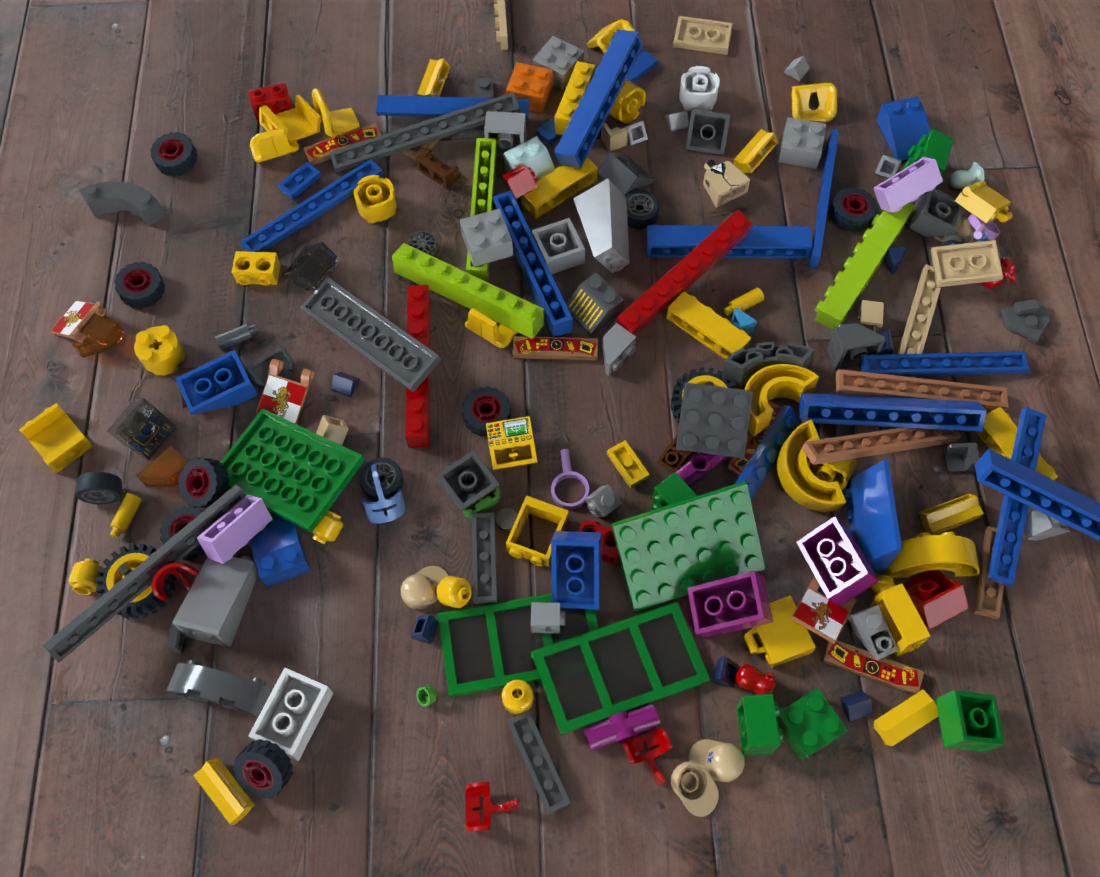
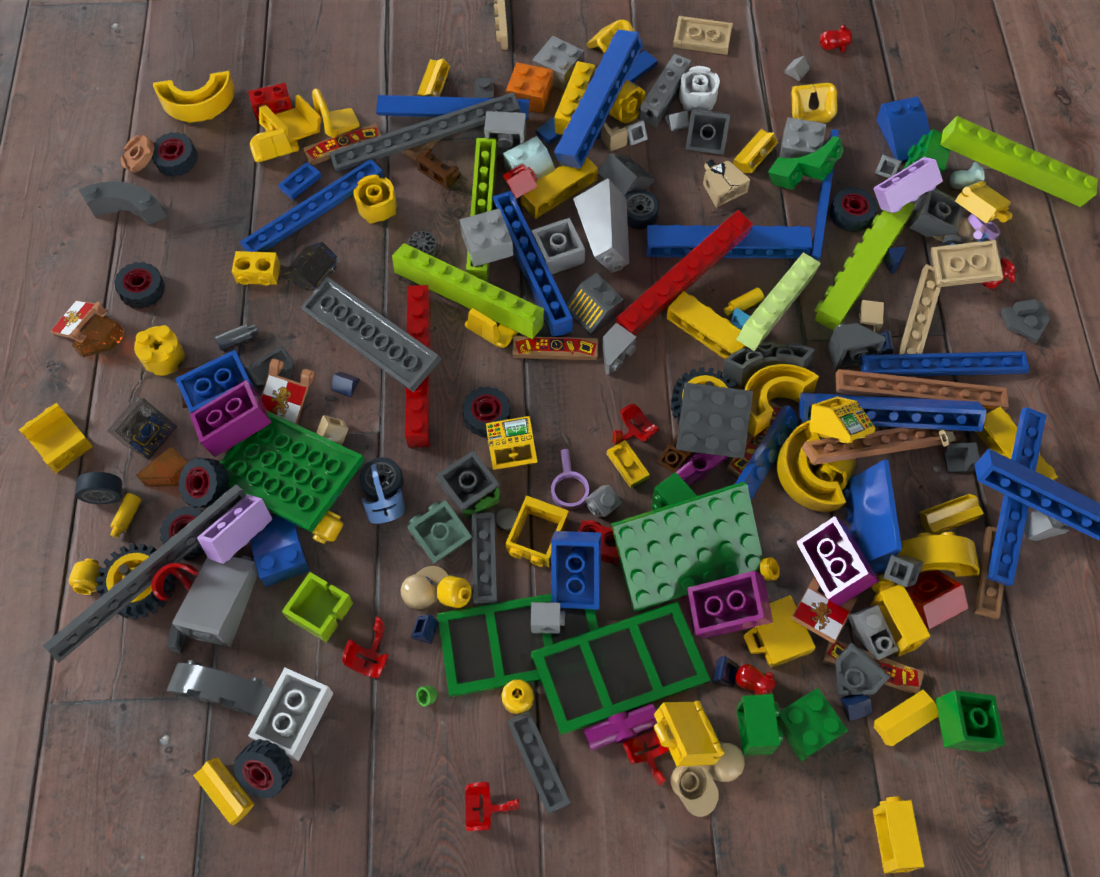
(137, 153): none -> nougat tile
(197, 104): none -> yellow brick
(230, 418): none -> magenta brick
(316, 609): none -> lime piece
(357, 664): none -> red helmet
(439, 531): none -> sand green plate
(633, 412): none -> red helmet
(664, 91): none -> light grey piece
(687, 733): none -> yellow piece
(769, 569): none -> yellow tile
(778, 301): none -> yellowish green brick
(817, 165): none -> green arch
(833, 38): none -> red animal
(840, 419): none -> yellow slope
(858, 672): none -> dark grey plate
(897, 836): none -> yellow window
(903, 570): none -> dark grey brick
(946, 437): none -> tan piece
(1019, 161): none -> lime brick

